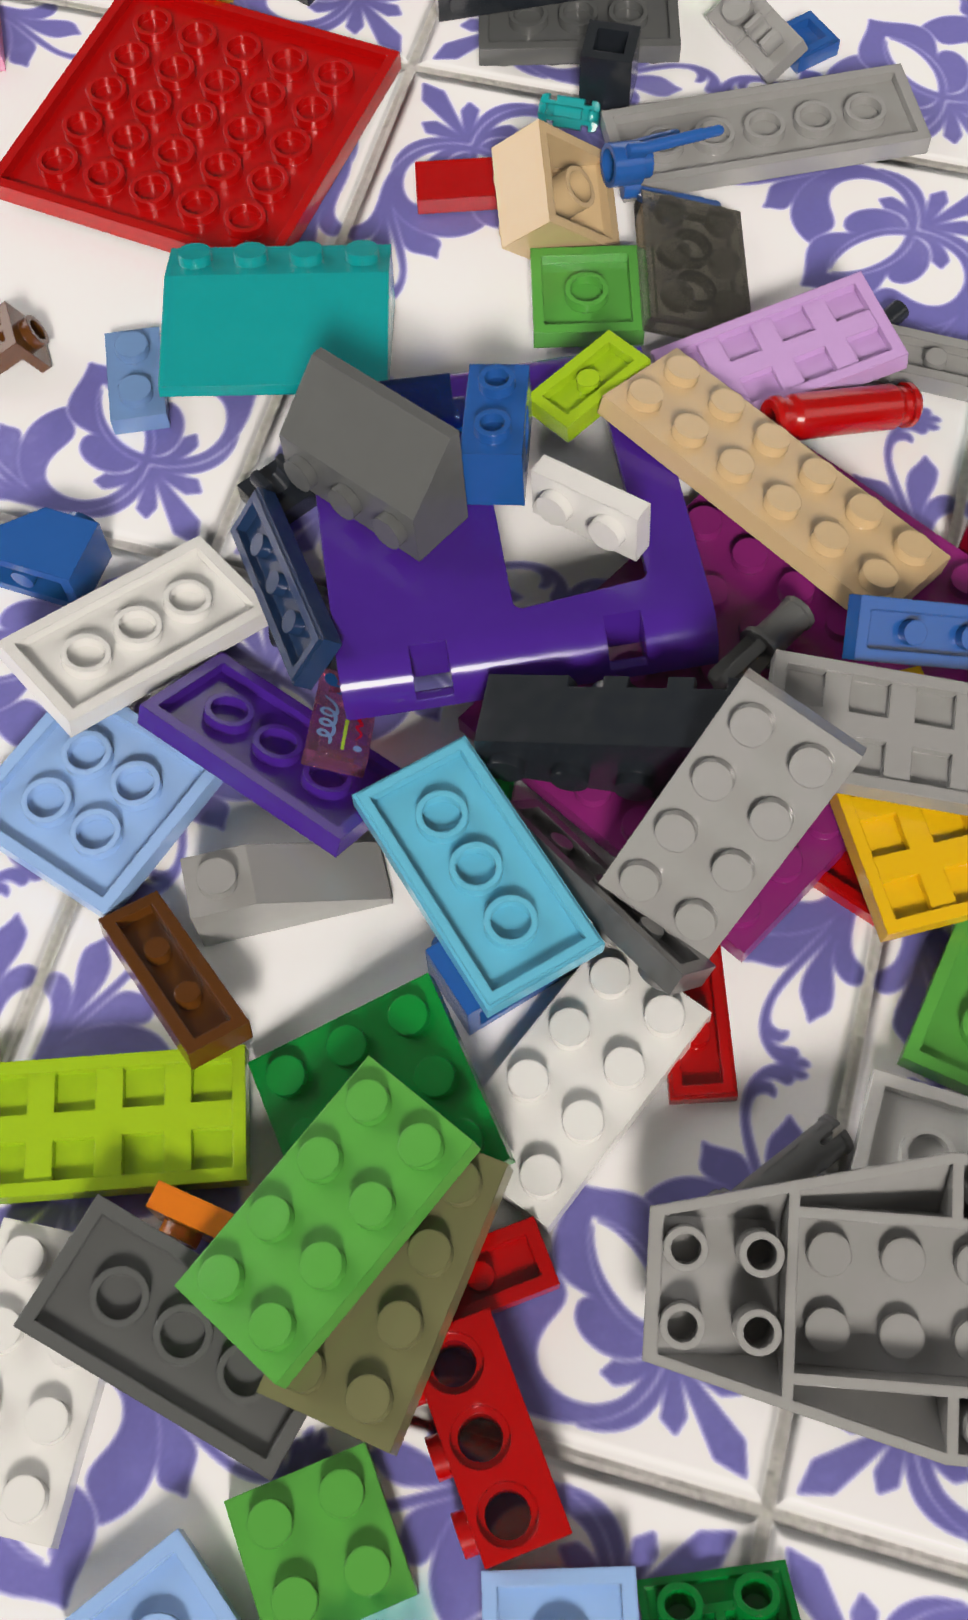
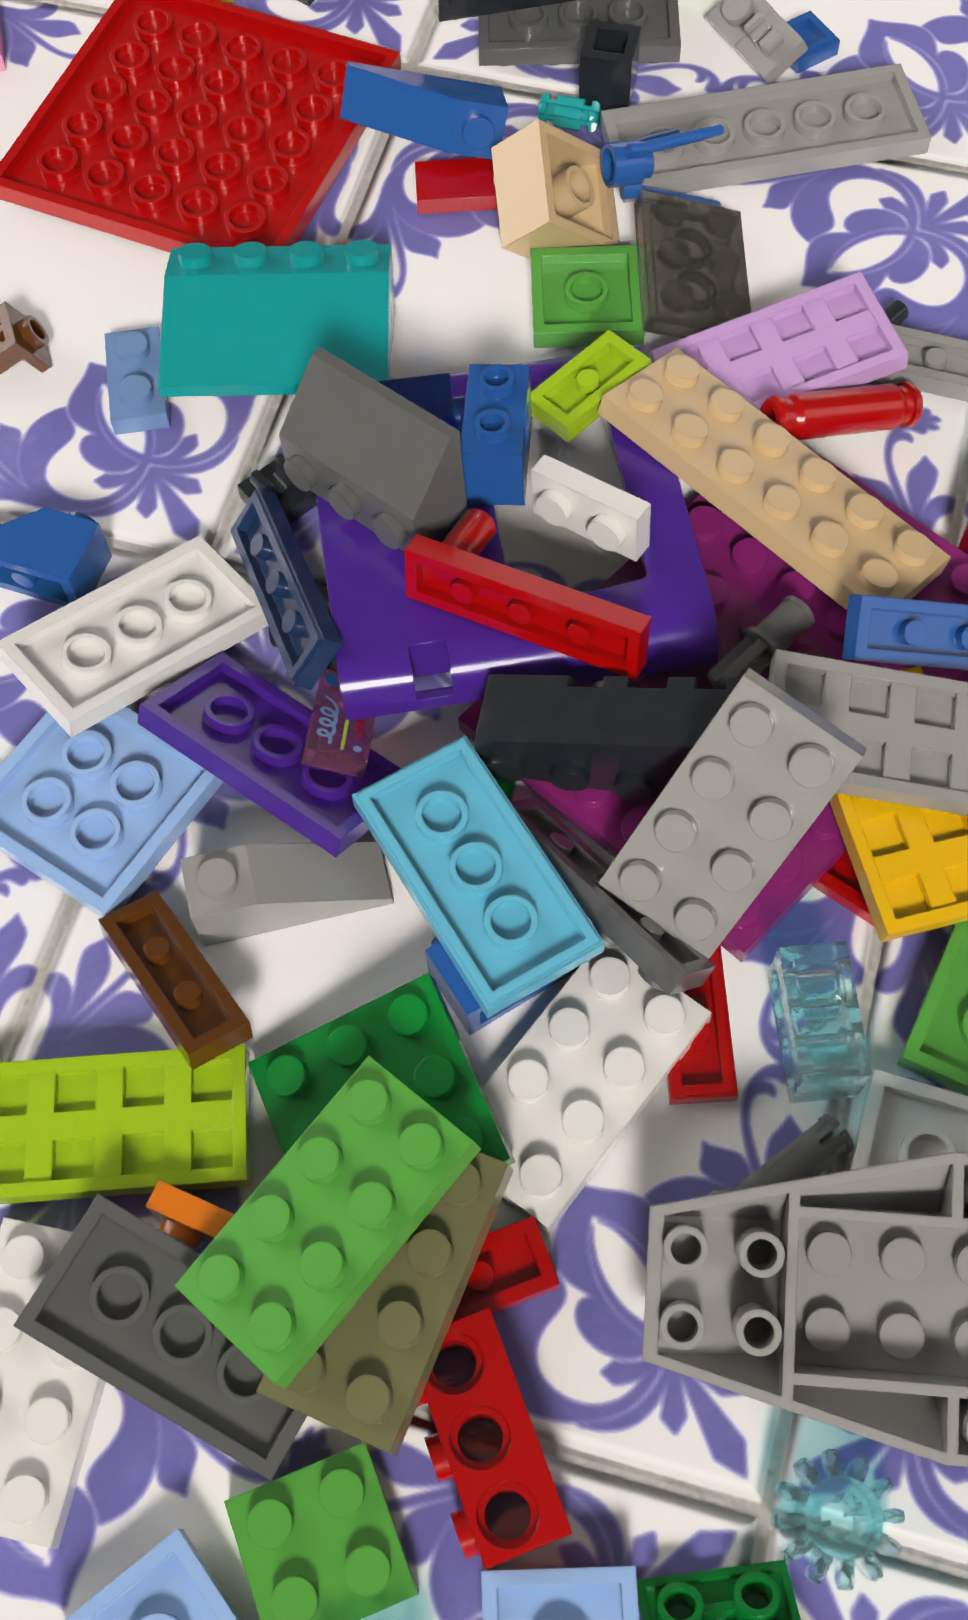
(426, 108): none -> blue slope
(521, 604): none -> red piece
(818, 1022): none -> clear light blue brick
(847, 1547): none -> clear light blue gear

